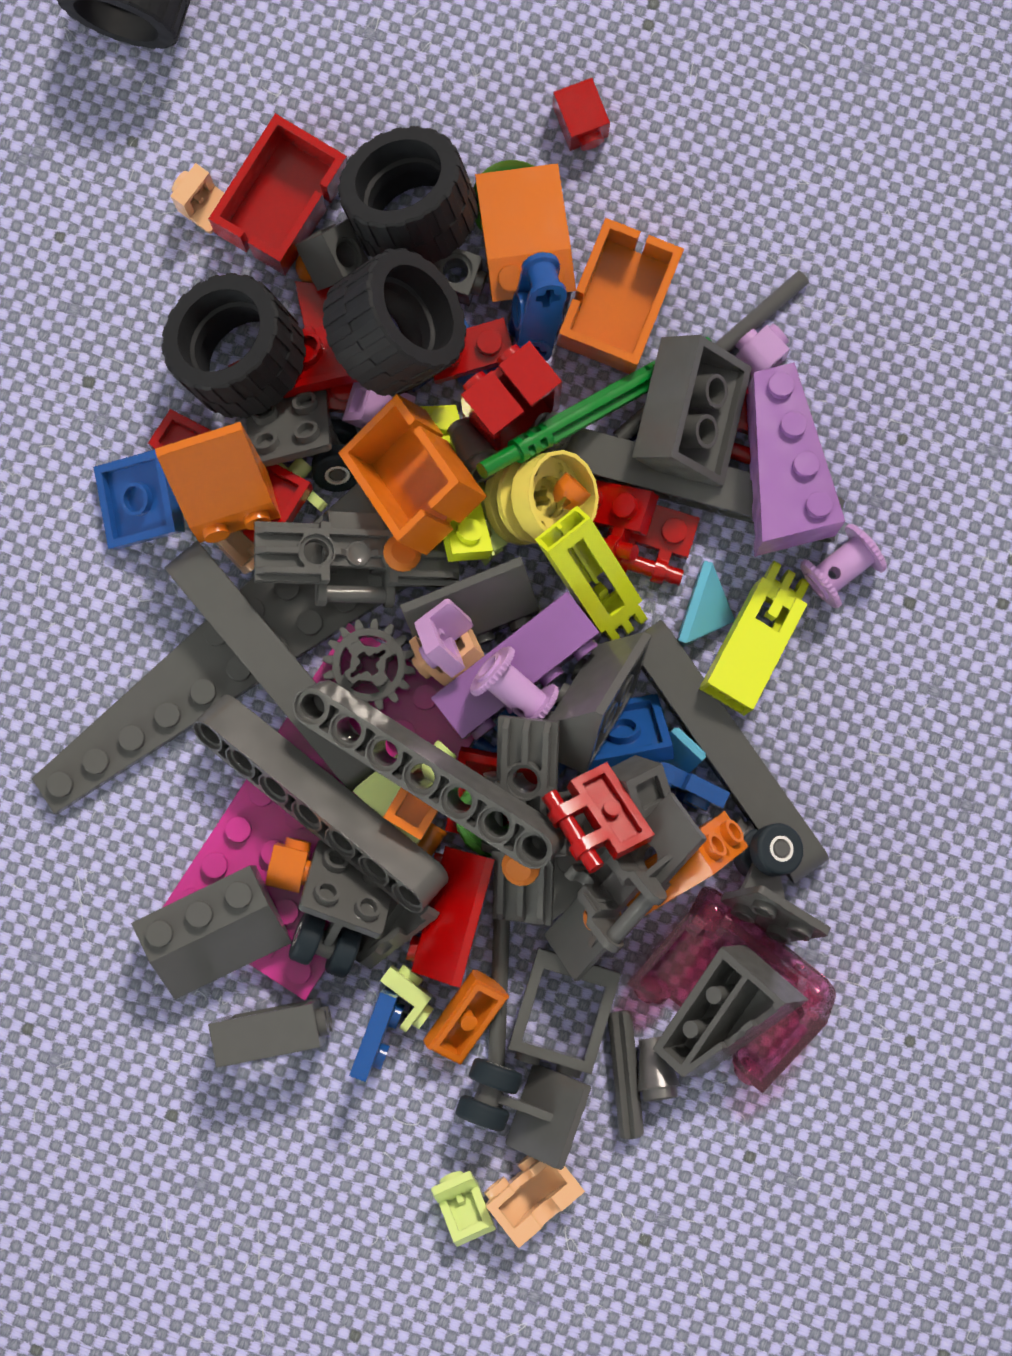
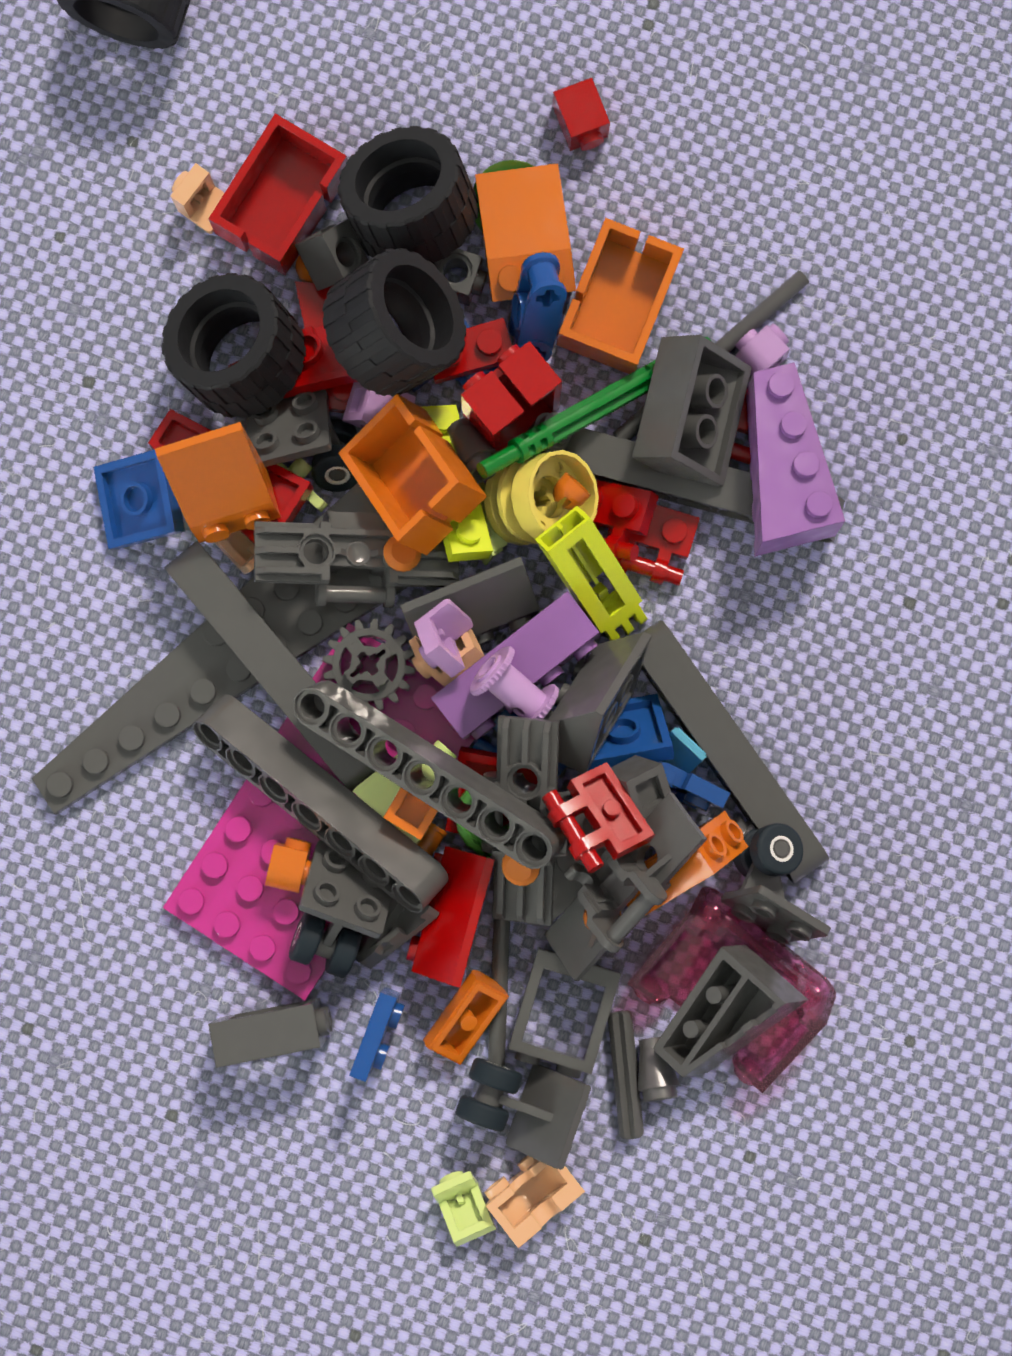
(212, 932): dark grey slope -> none
(408, 987): yellowish green bracket -> none
(706, 609): medium azure slope -> none
(753, 647): neon yellow hinge -> none
(846, 564): lavender hose -> none

